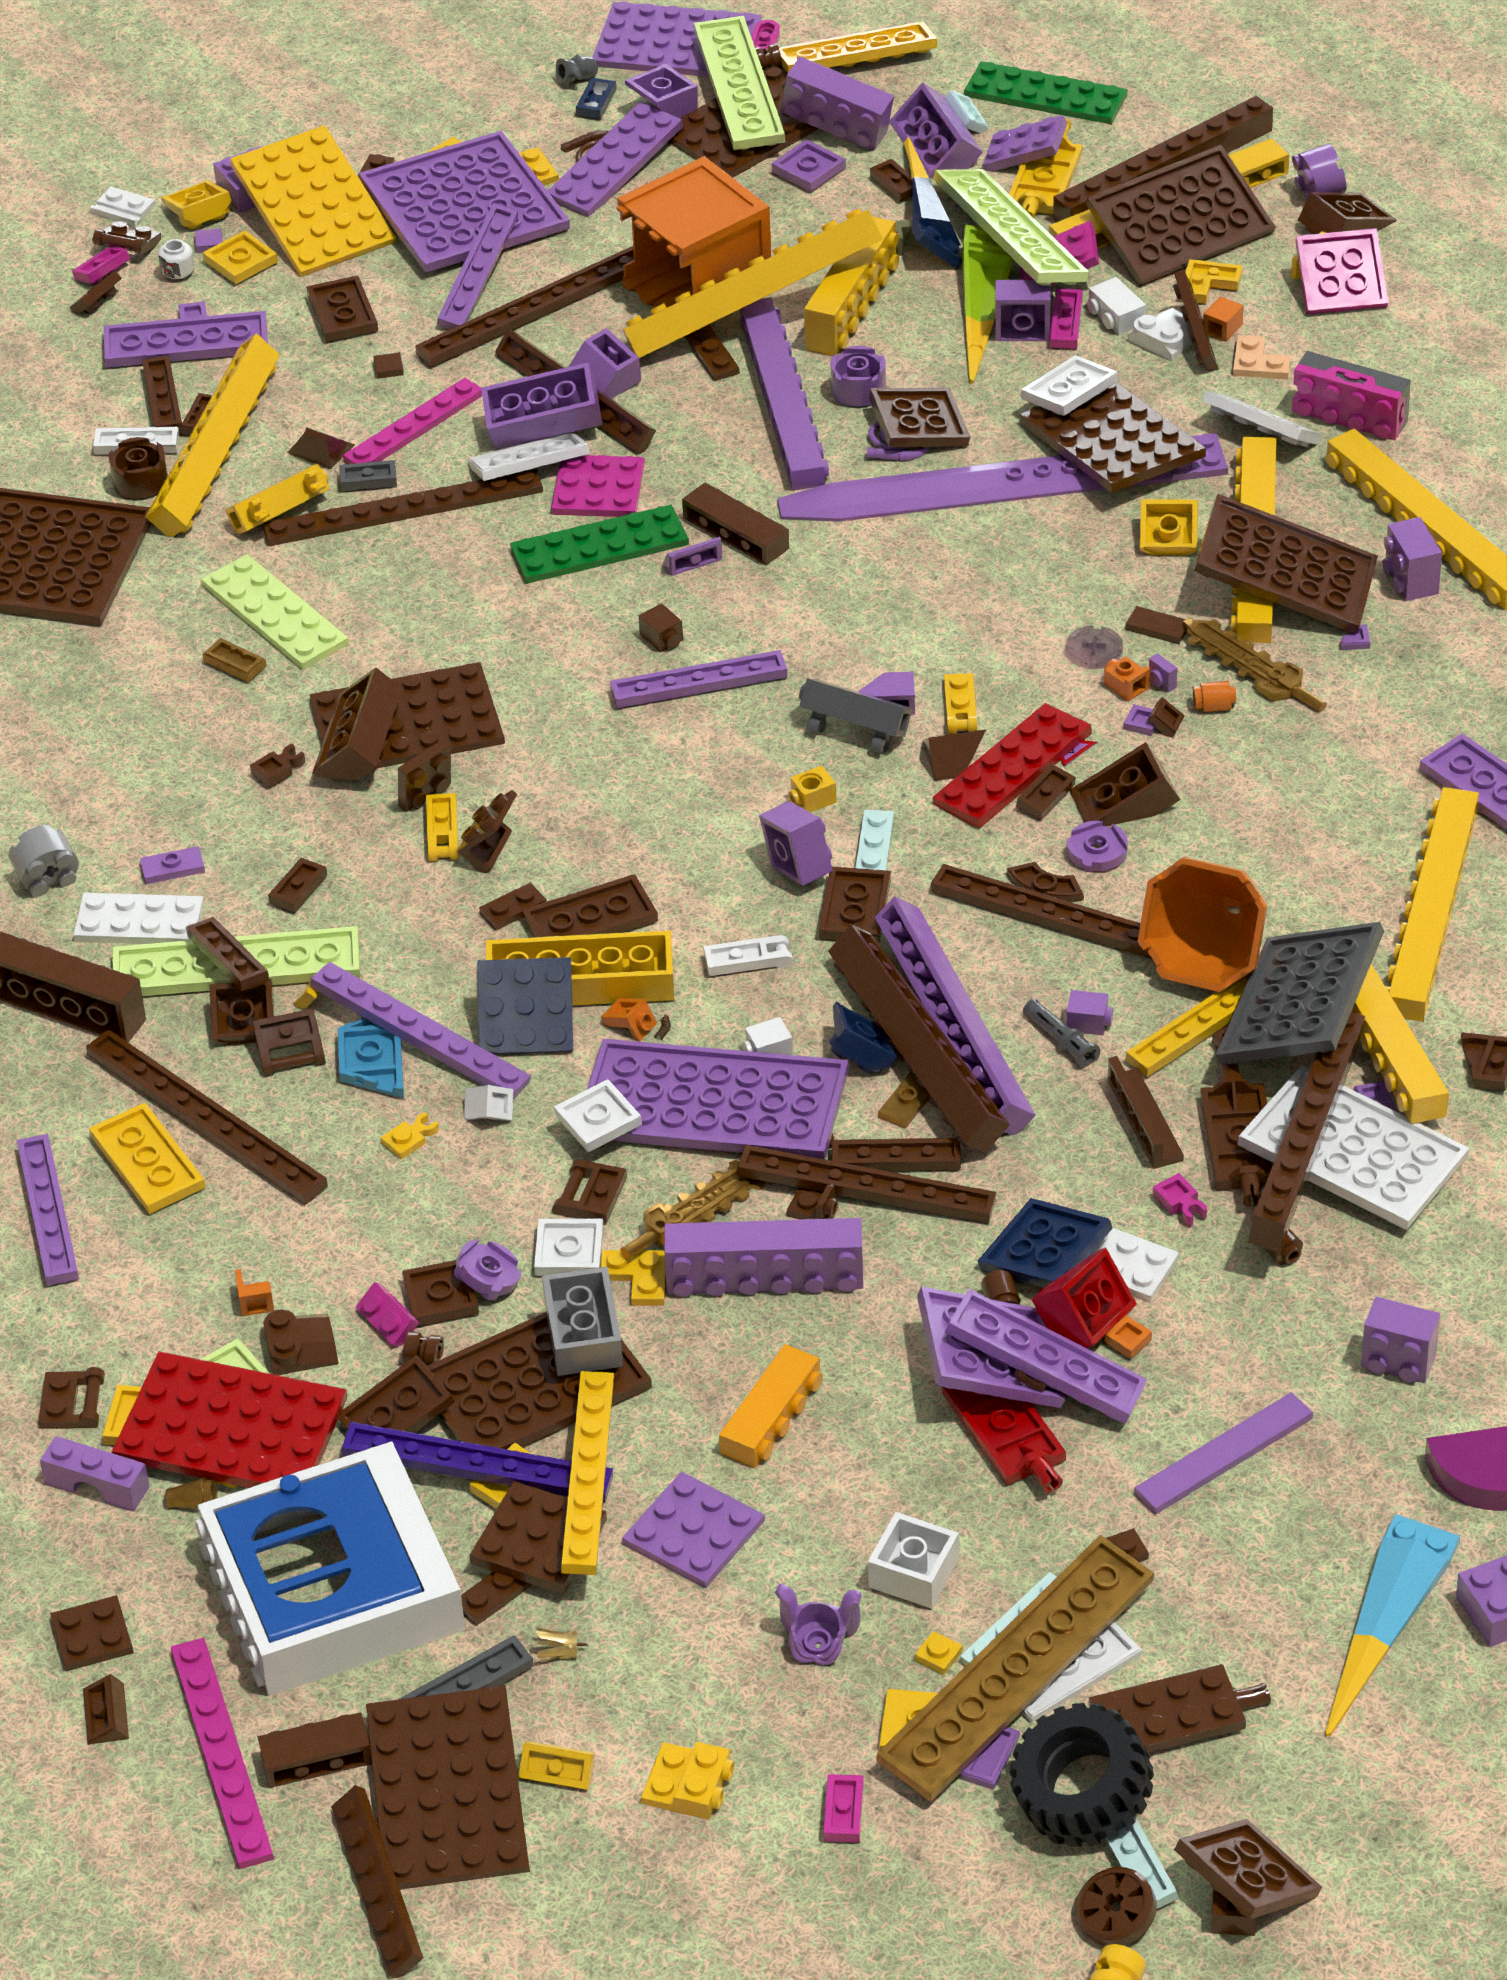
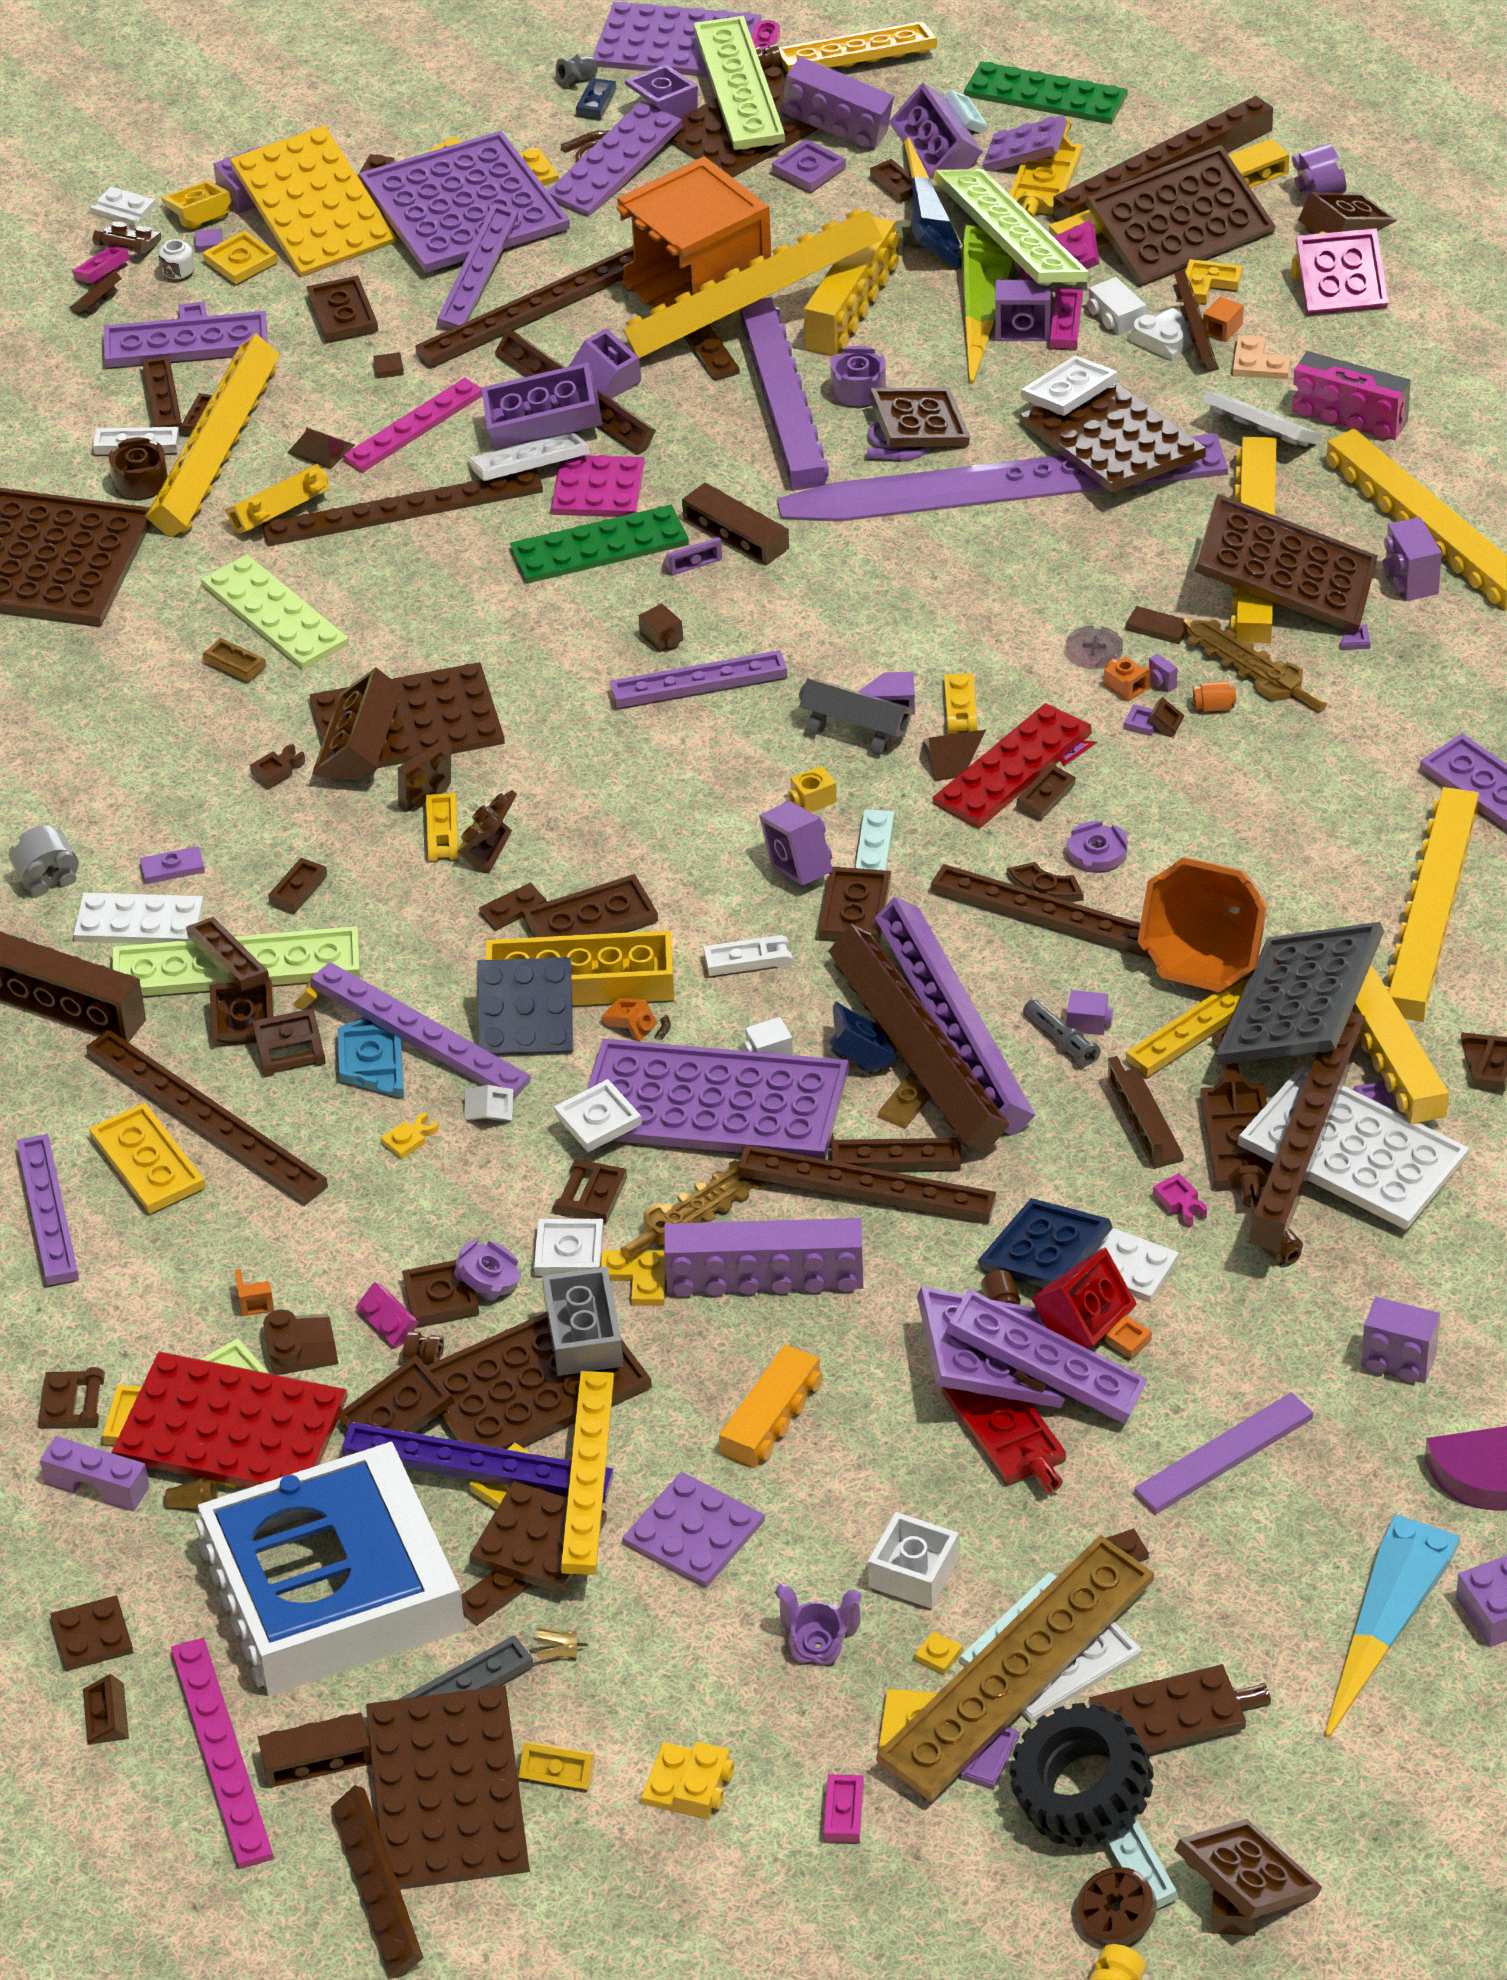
(368, 475): dark grey plate -> none
(813, 1205): reddish brown bracket -> none
(1126, 789): reddish brown slope -> none
(1169, 526): yellow slope -> none

